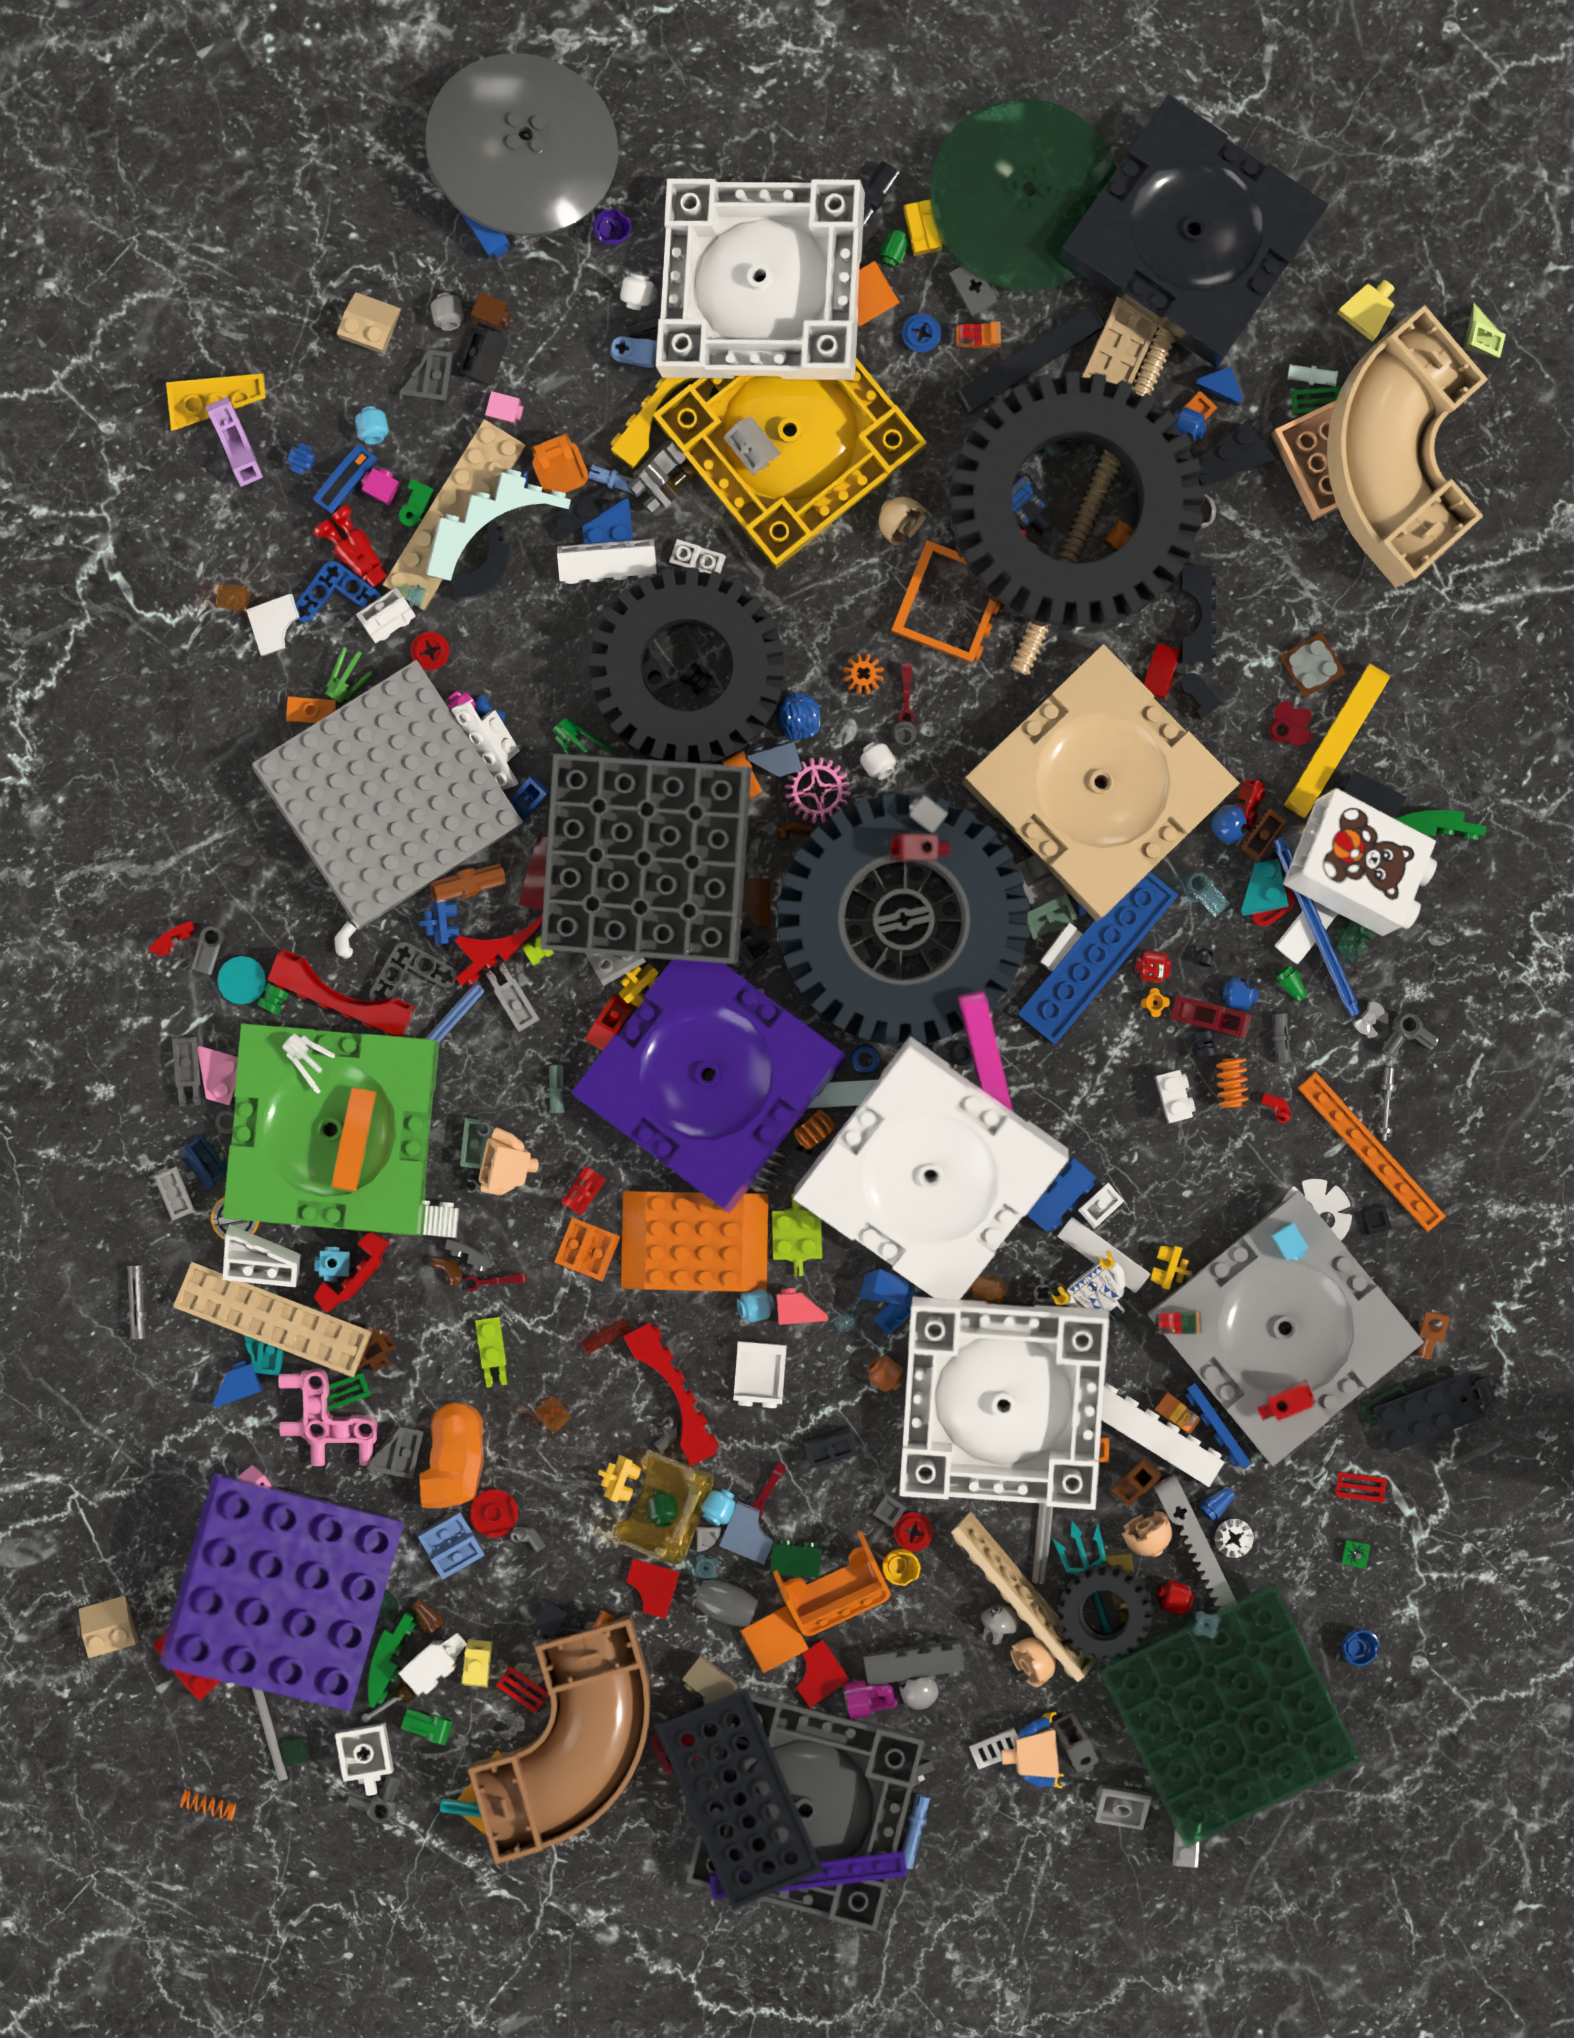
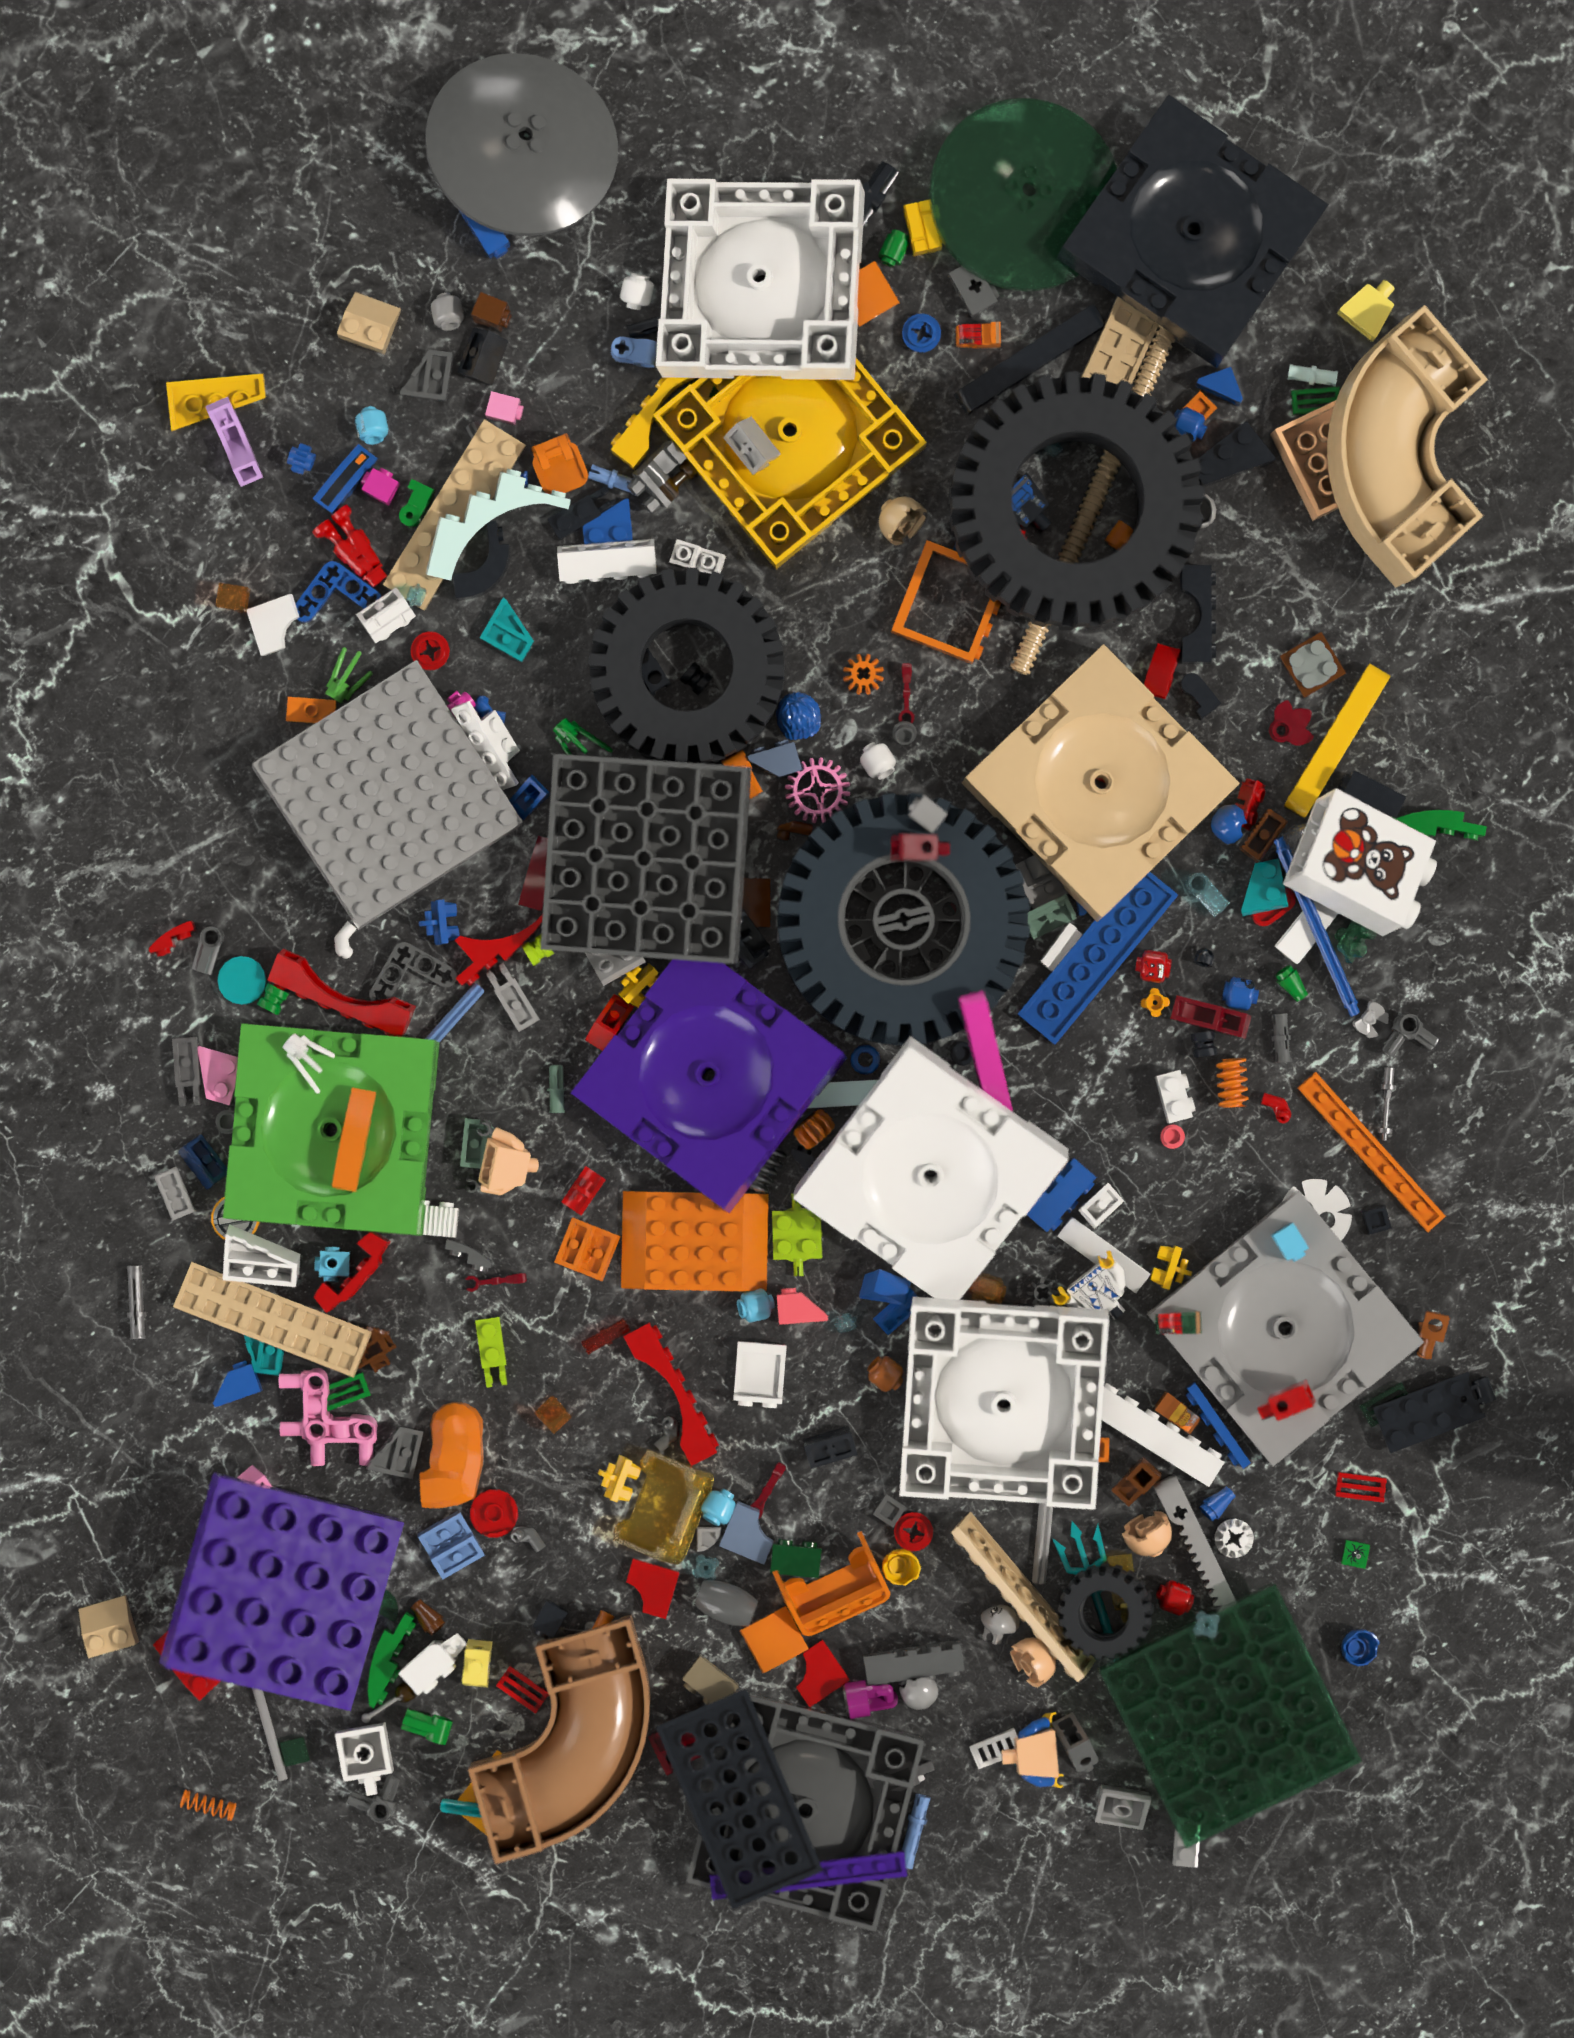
(451, 1270): reddish brown arm -> none
(467, 883): dark orange piece -> none
(507, 632): none -> teal wing
(611, 227): dark purple hair -> none
(661, 1509): dark green head -> none
(1172, 1136): none -> coral plate
(1483, 335): yellowish green slope -> none

